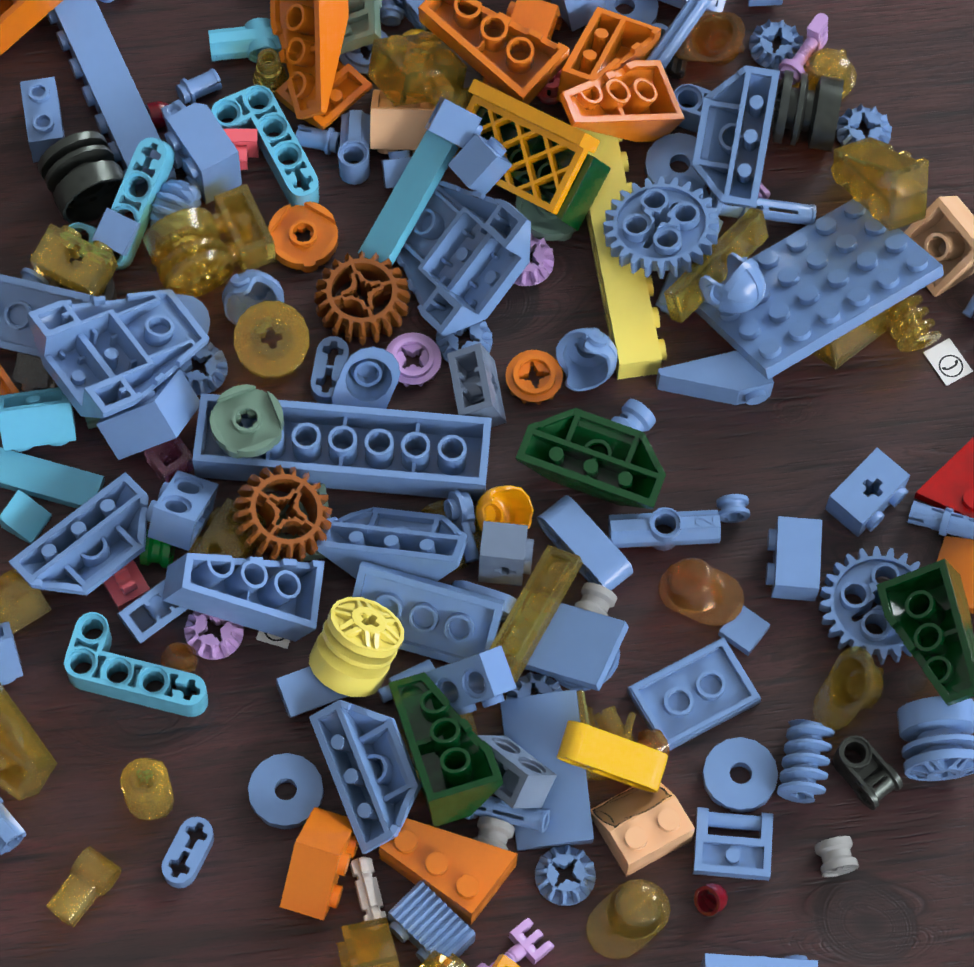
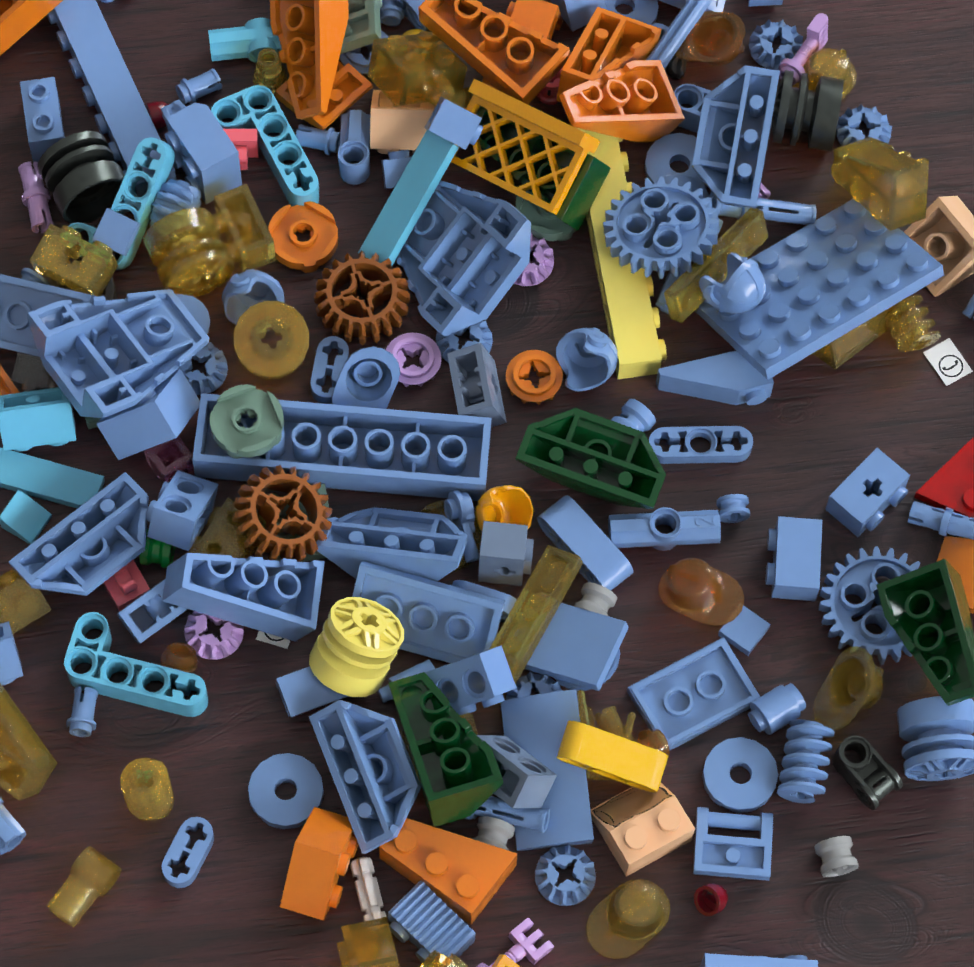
(35, 197): none -> lavender pin
(82, 717): none -> medium blue pin
(481, 163): medium blue brick -> none
(726, 455): none -> medium blue beam
(776, 708): none -> medium blue brick

